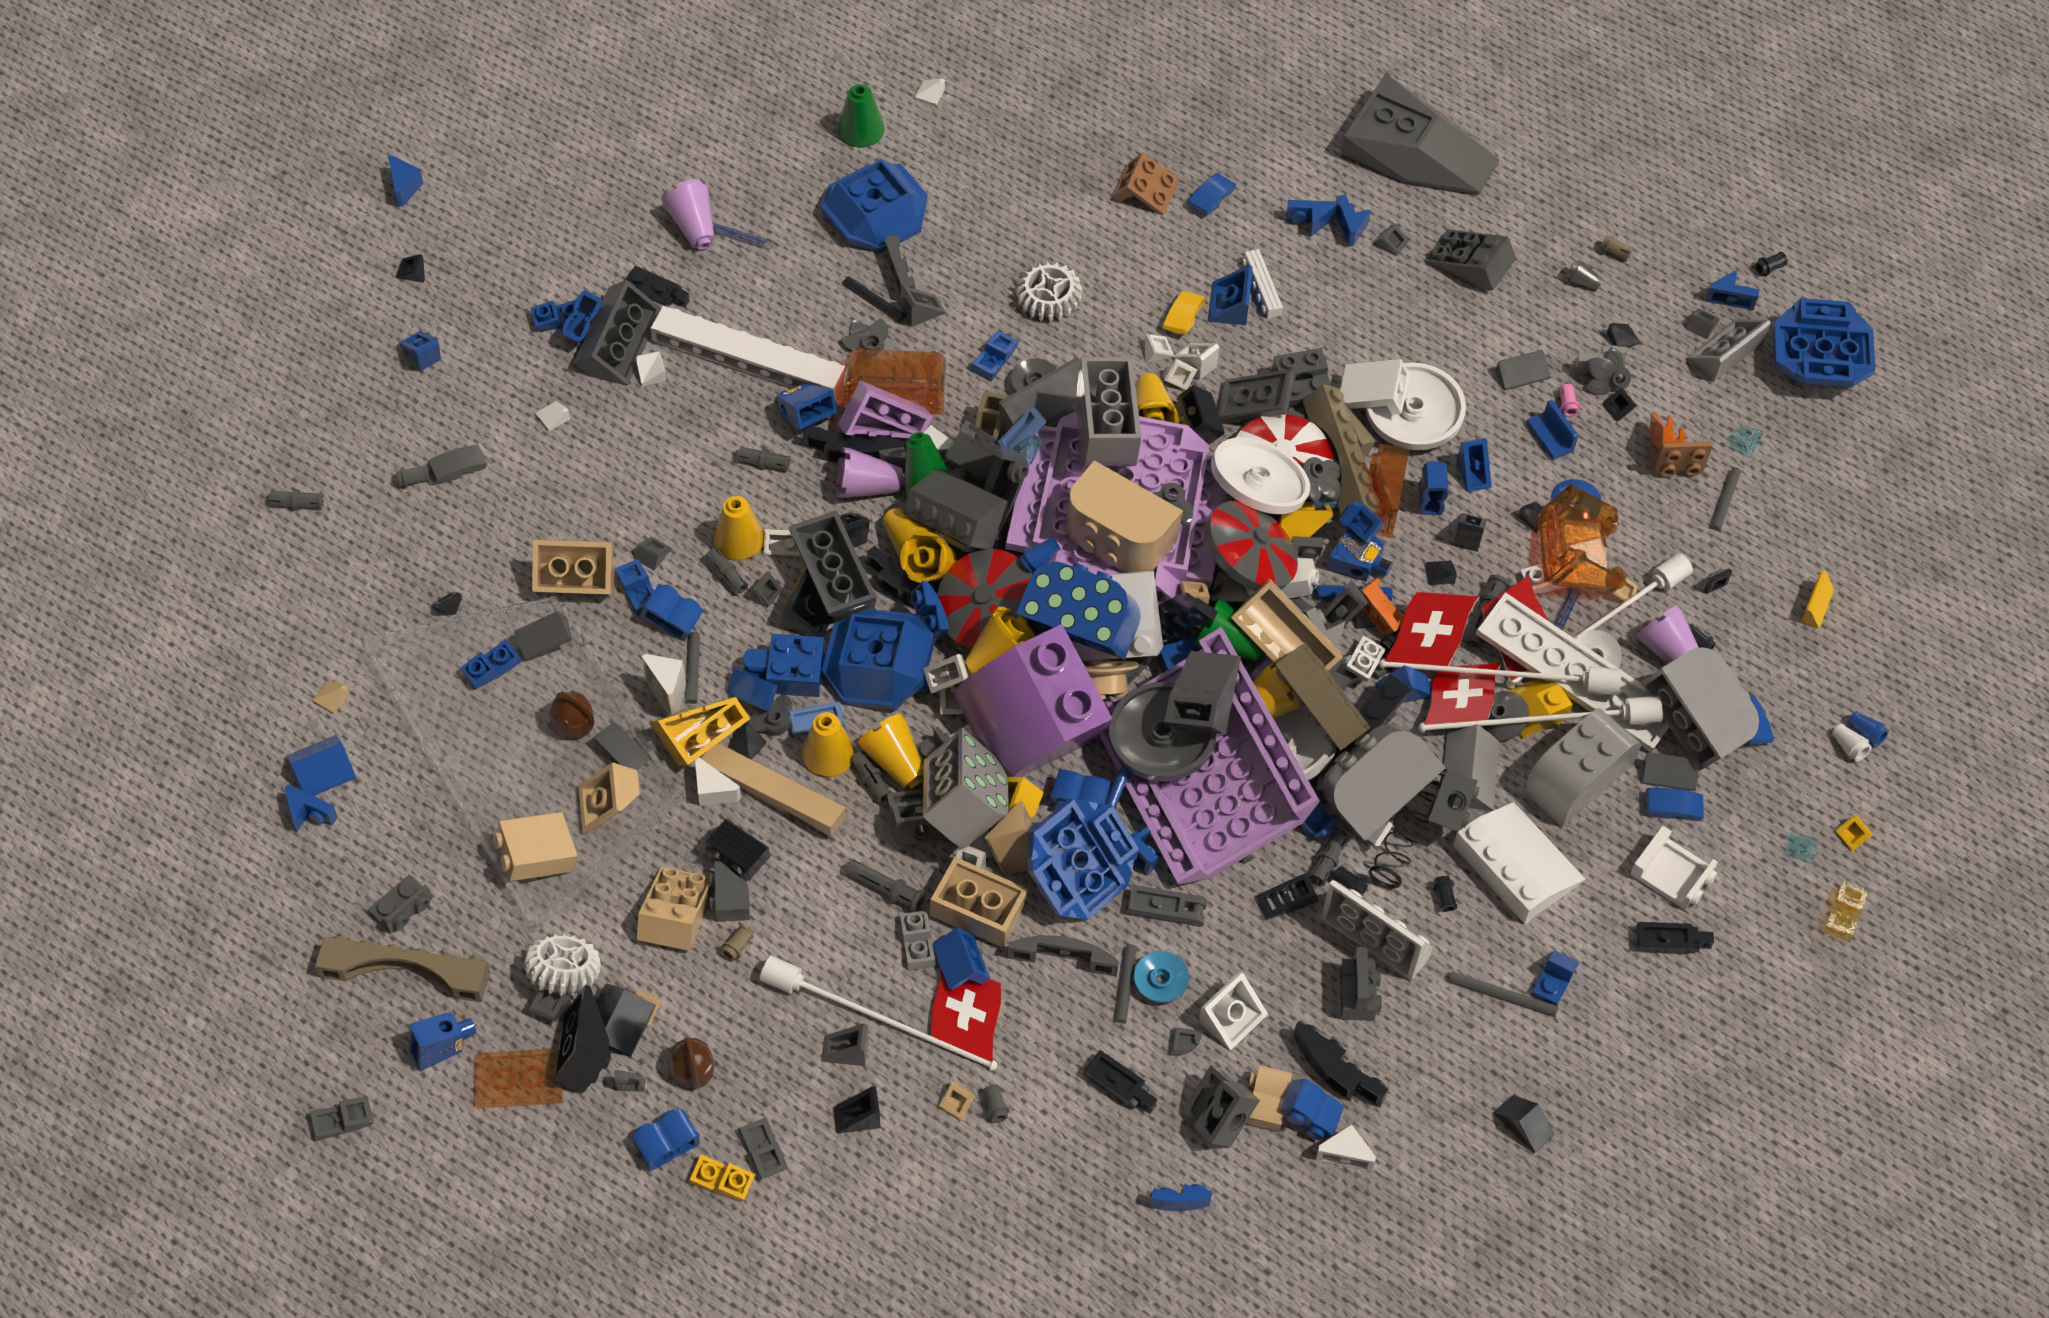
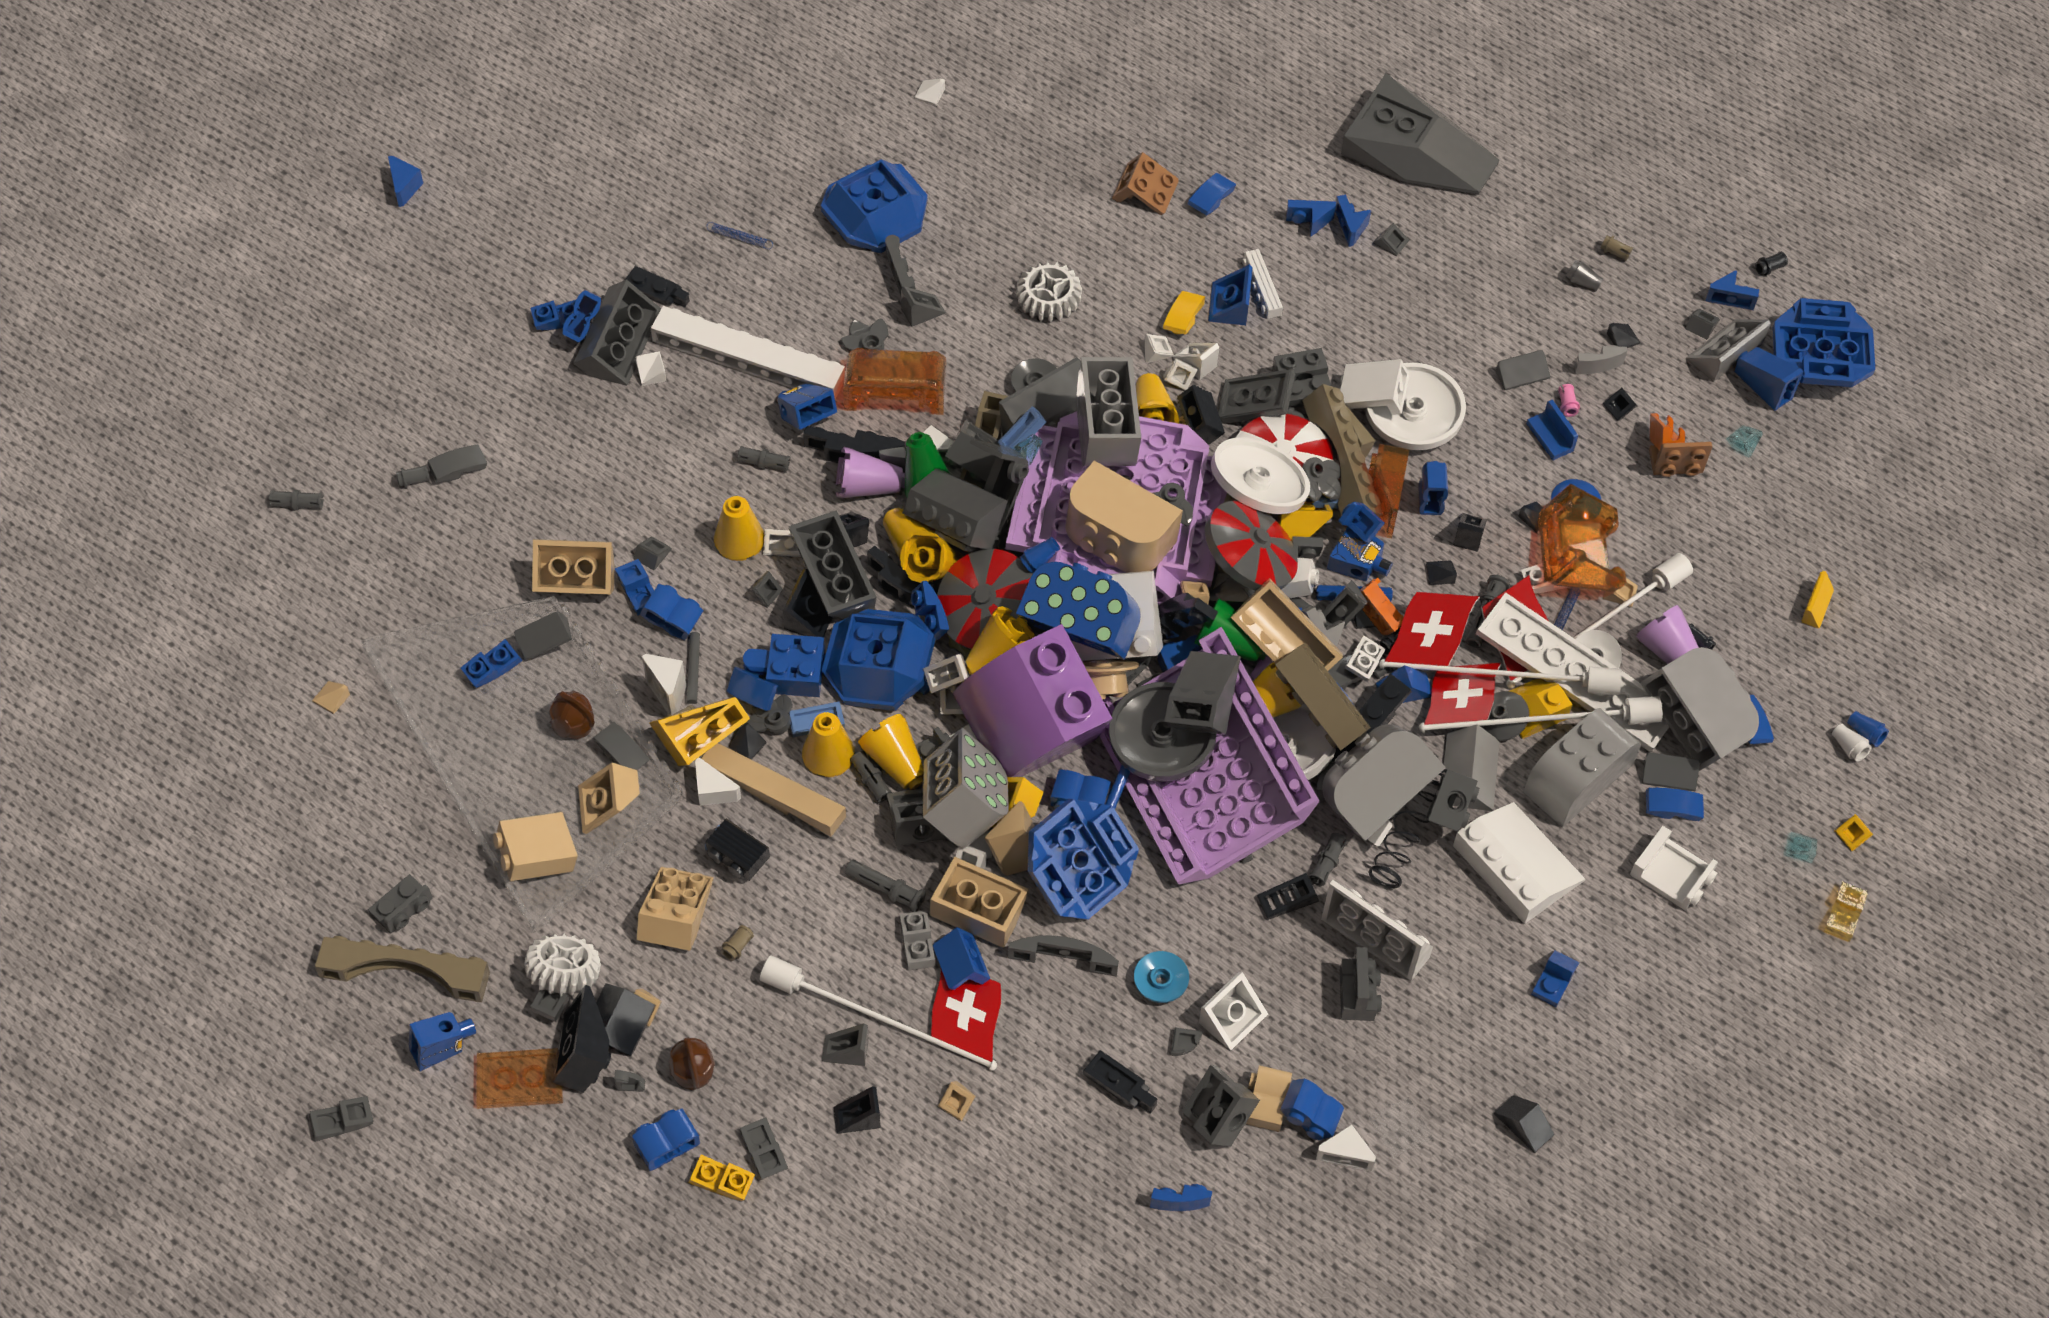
(304, 805): blue slope -> none
(321, 766): blue slope -> none
(412, 269): black slope -> none
(422, 348): blue slope -> none
(449, 603): black slope -> none
(553, 415): white slope -> none
(691, 212): lavender cone -> none
(726, 571): dark grey pin -> none
(731, 895): dark grey slope -> none
(860, 118): green cone -> none
(874, 299): black bar -> none
(882, 413): lavender wedge -> none
(995, 355): blue slope -> none
(997, 1110): dark grey pin -> none
(1126, 982): dark grey bar -> none
(1146, 857): blue bracket -> none
(1167, 905): dark grey plate -> none
(1319, 823): blue bracket -> none
(1327, 1060): black slope -> none
(1351, 880): black pin -> none
(1445, 893): black pin -> none
(1473, 257): dark grey slope -> none
(1474, 464): blue slope -> none
(1503, 993): dark grey bar -> none
(1605, 371): dark grey plate -> none
(1672, 937): black hinge -> none
(1718, 580): black slope -> none
(1726, 499): dark grey bar -> none
(1769, 376): none -> blue slope

